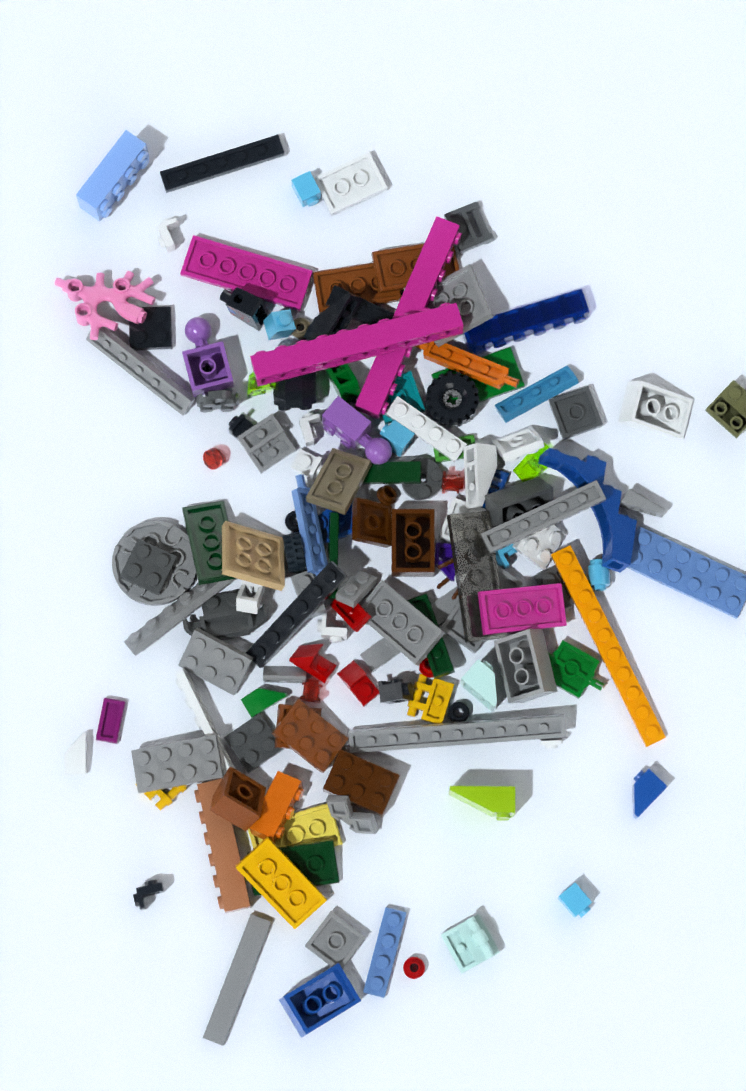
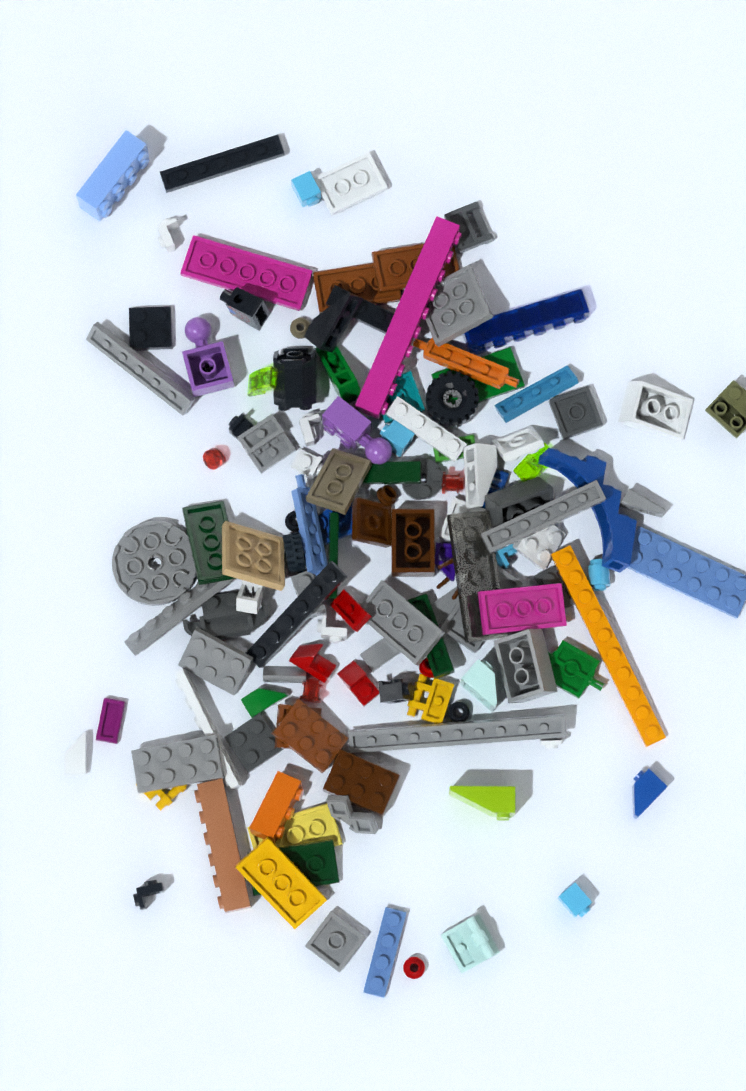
(92, 296): bright pink plant -> none
(148, 567): dark grey plate -> none
(217, 400): dark grey plate -> none
(236, 980): light grey tile -> none
(238, 799): dark orange slope -> none
(279, 324): medium azure brick -> none
(319, 1000): blue slope -> none
(356, 344): dark pink brick -> none
(356, 588): light grey plate -> none

